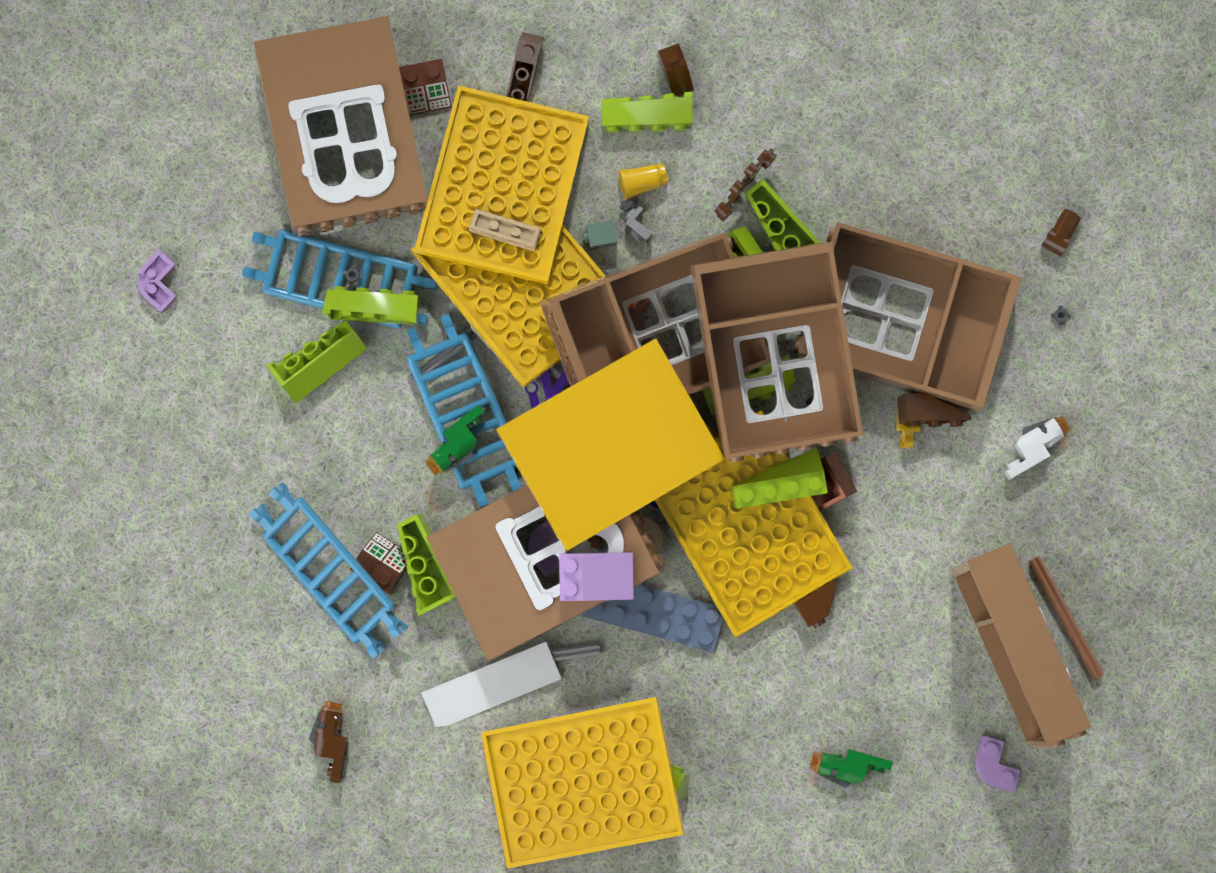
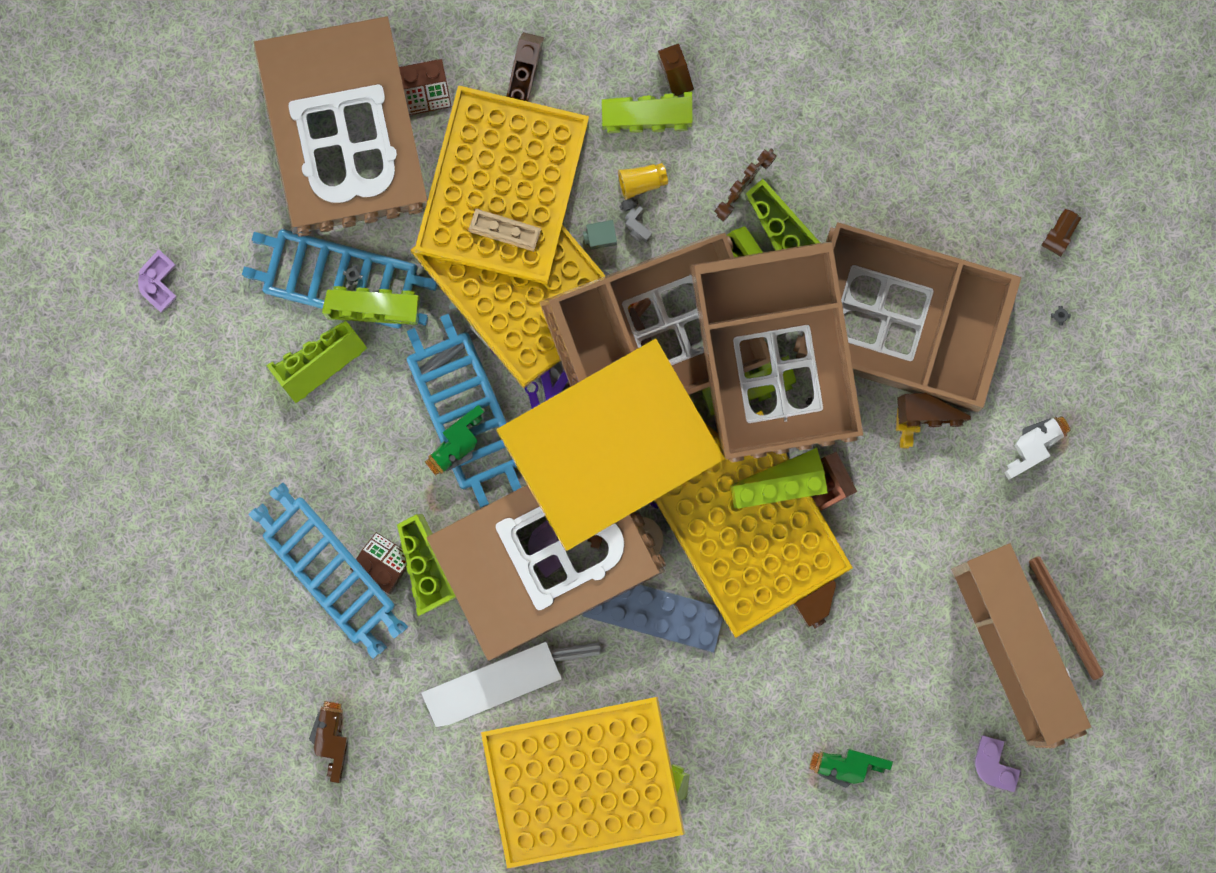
(596, 576): lavender slope -> none

